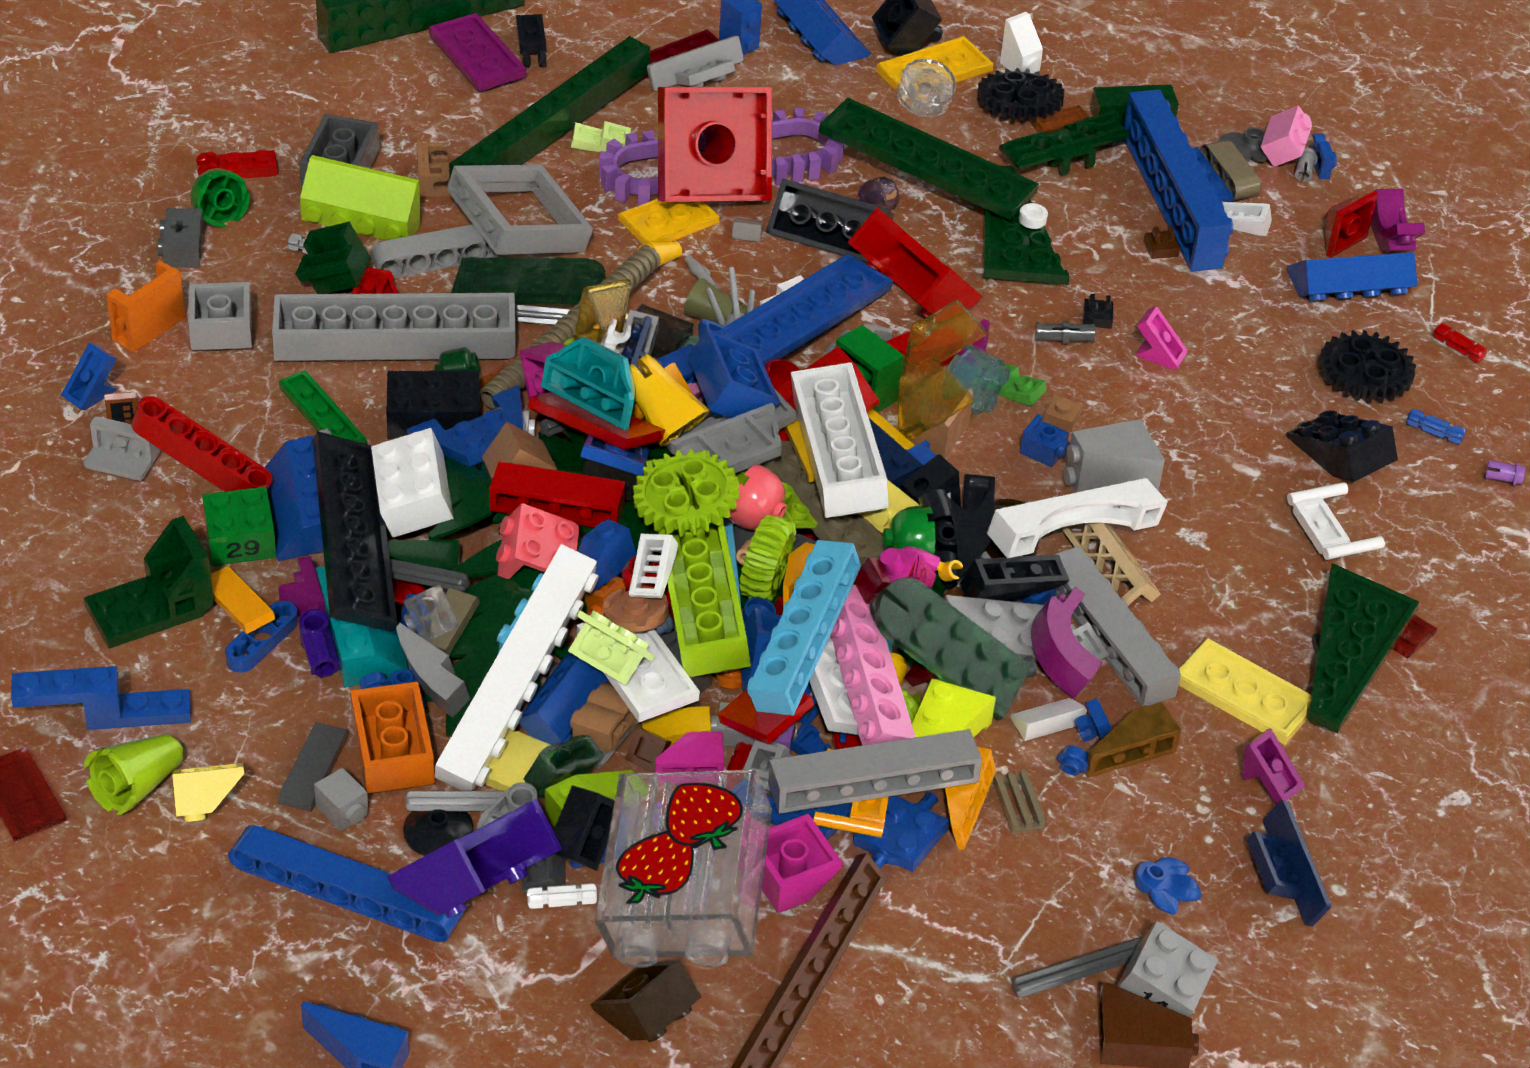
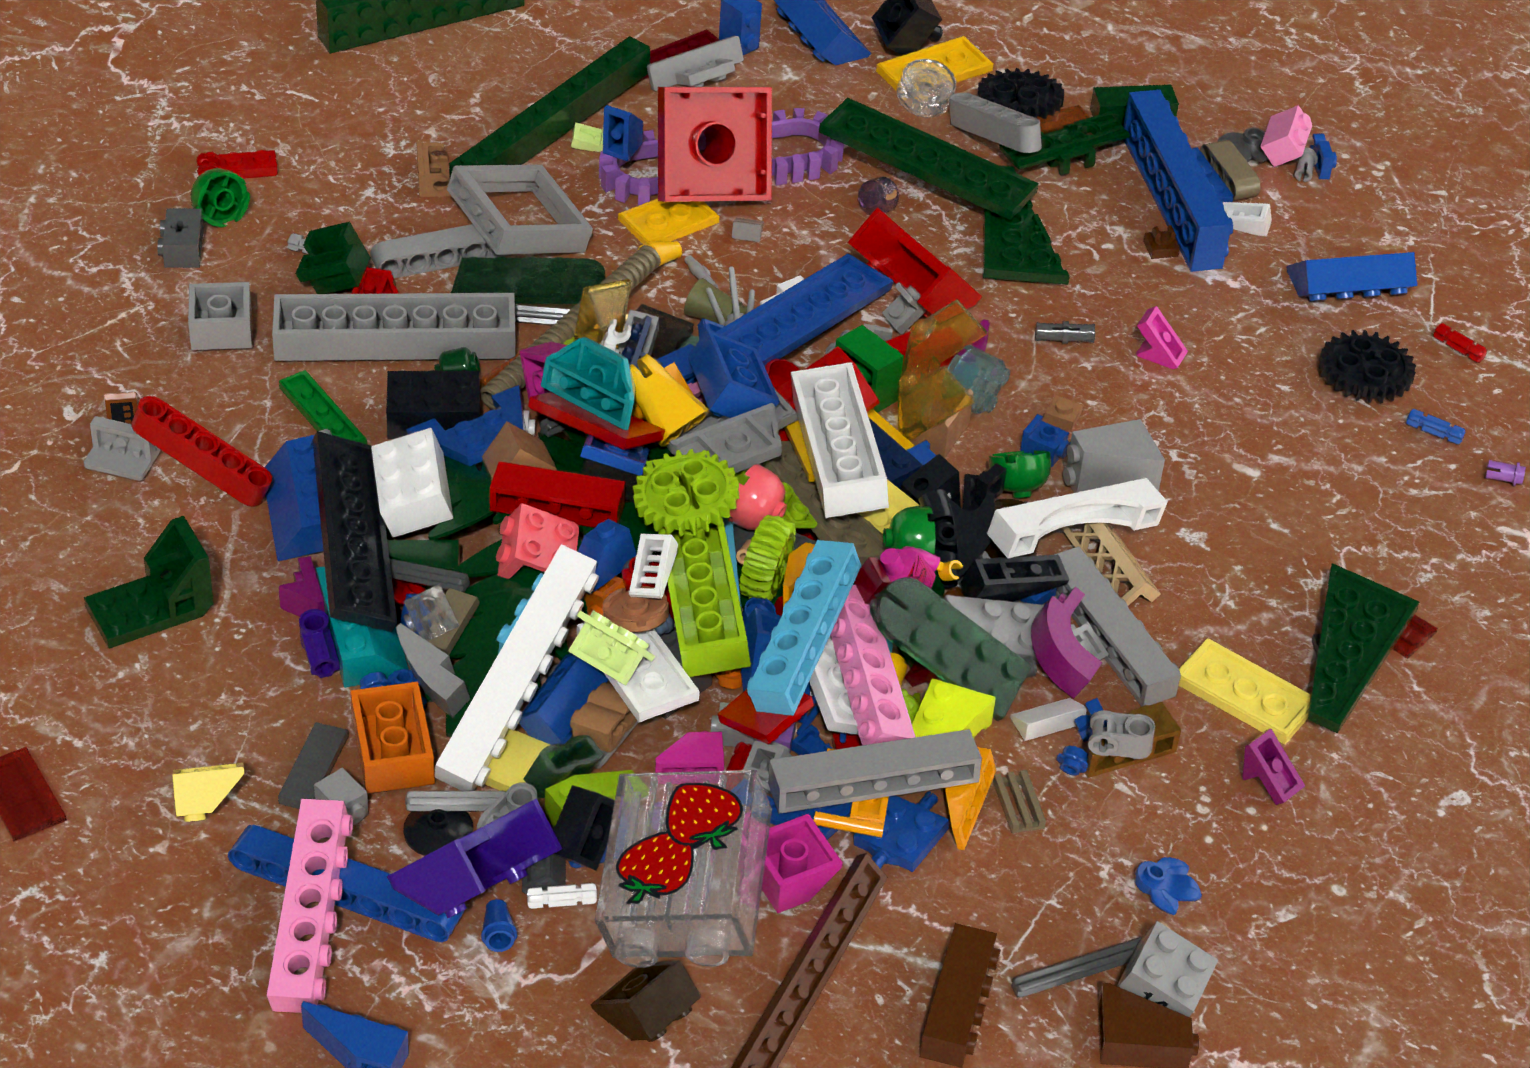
(88, 379): blue slope -> none
(101, 697): blue bracket -> none
(131, 770): lime cone -> none
(148, 310): orange panel -> none
(239, 526): green brick -> none
(240, 600): light orange tile -> none
(258, 649): blue beam -> none
(315, 821): none -> bright pink brick
(344, 141): dark grey brick -> none
(371, 199): lime slope -> none
(477, 52): magenta plate -> none
(498, 927): none -> blue cone
(531, 38): black hinge -> none
(621, 133): none -> blue slope
(645, 748): reddish brown plate -> none
(678, 722): yellow slope -> none
(819, 217): black slope -> none
(904, 308): none -> light grey bracket
(958, 996): none -> reddish brown brick
(990, 481): none -> black plate
(995, 122): none -> light grey beam
(1021, 44): white slope -> none
(1022, 388): bright green slope -> none
(1024, 470): none -> green cylinder
(1033, 216): white tile -> none
(1098, 312): black tile -> none
(1124, 736): none -> light grey piece
(1287, 864): dark blue bracket -> none
(1323, 526): white plate -> none
(1346, 444): black slope -> none
(1348, 223): red slope -> none
(1390, 222): magenta arch -> none

